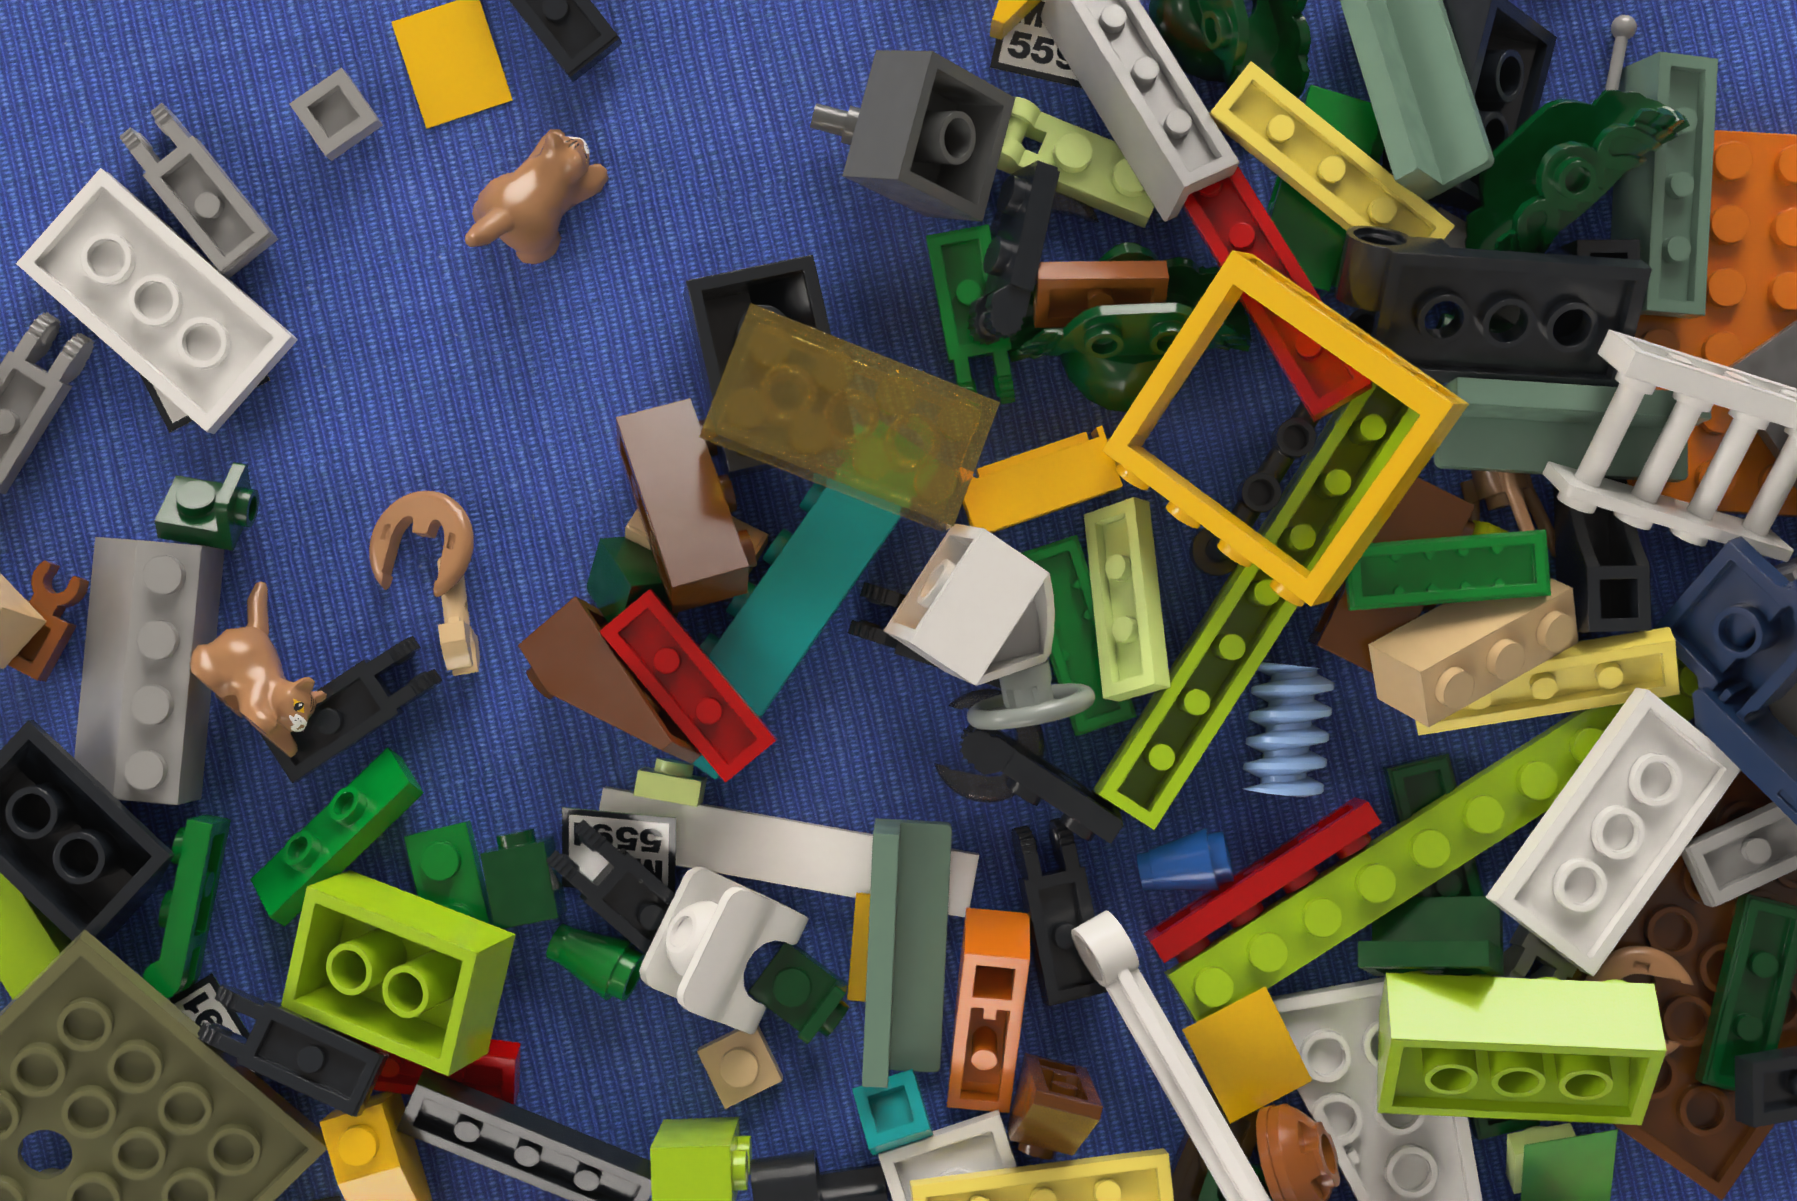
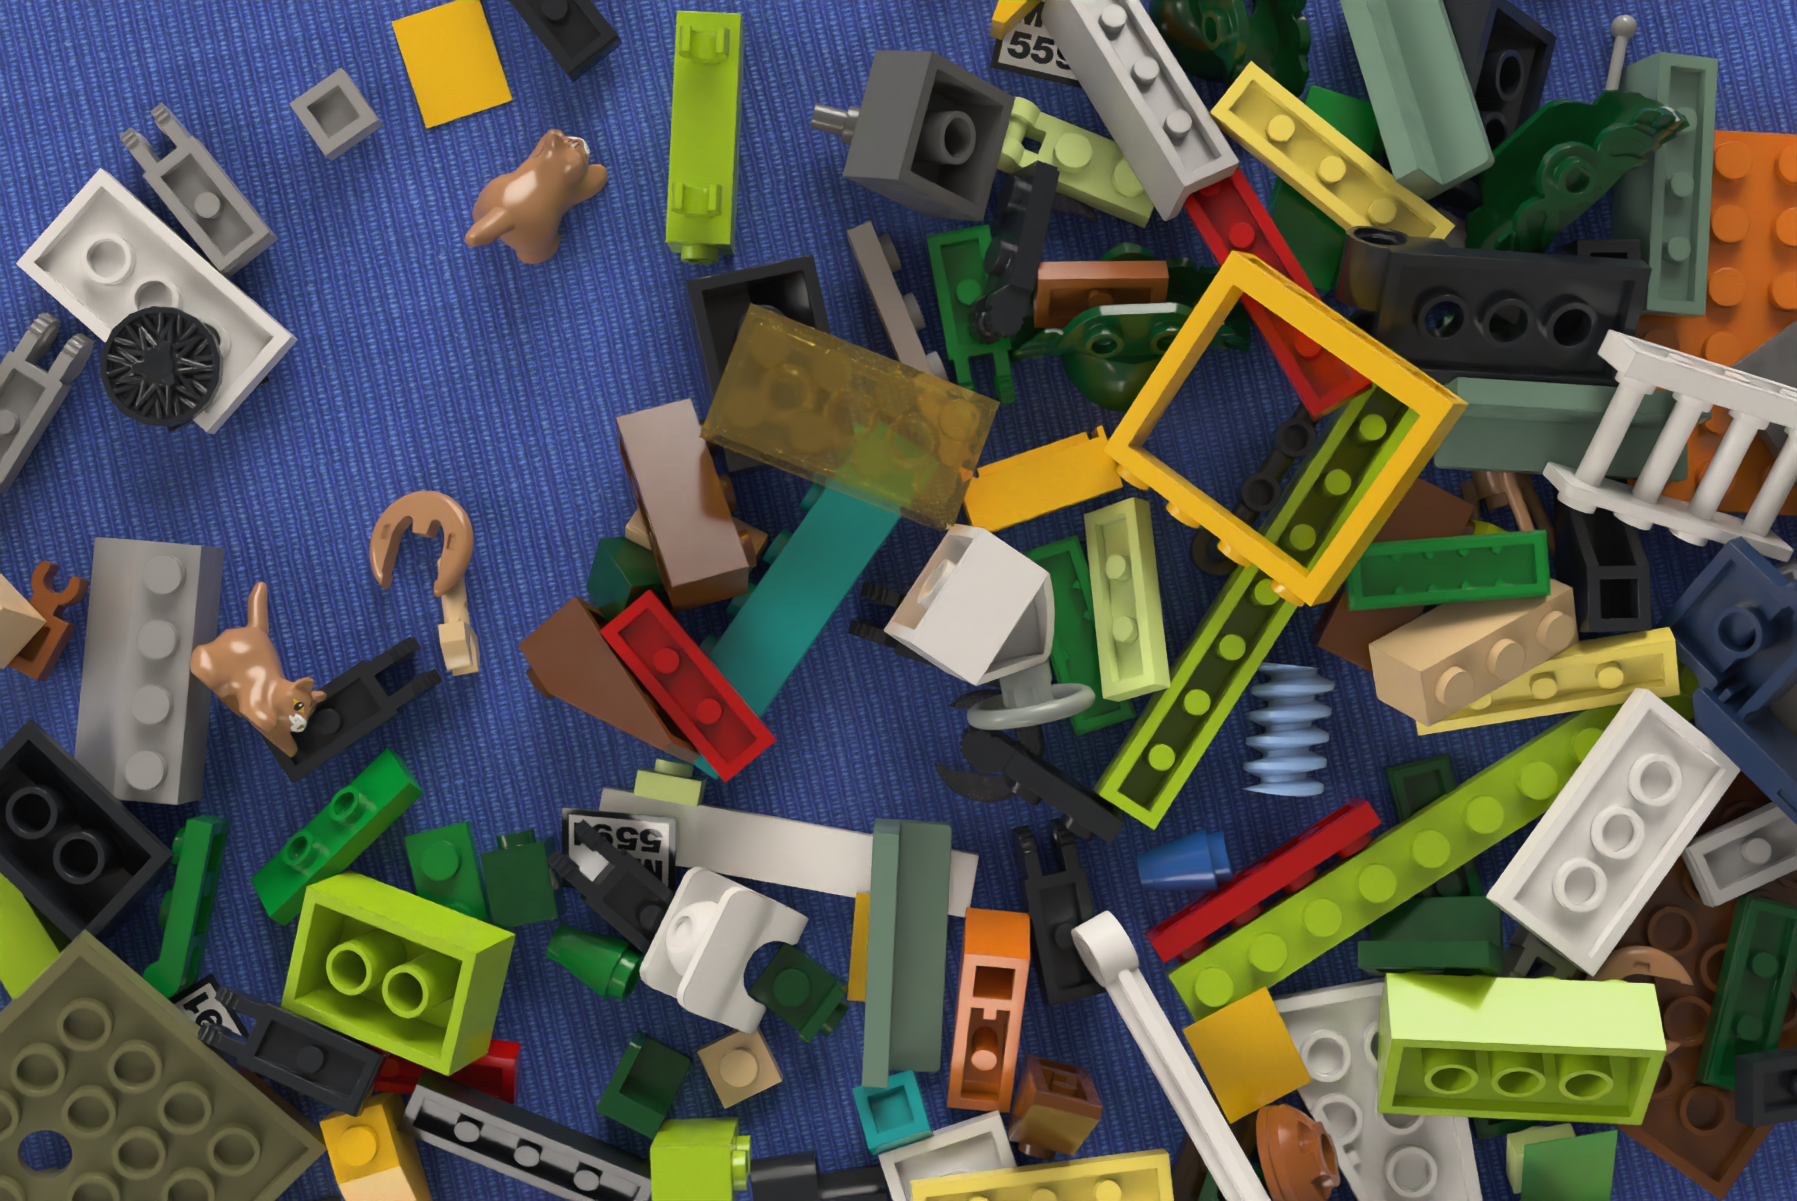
(161, 366): none -> black wheel
(208, 510): dark green bracket -> none
(644, 1084): none -> dark green panel
(705, 135): none -> lime brick
(897, 313): none -> light grey plate

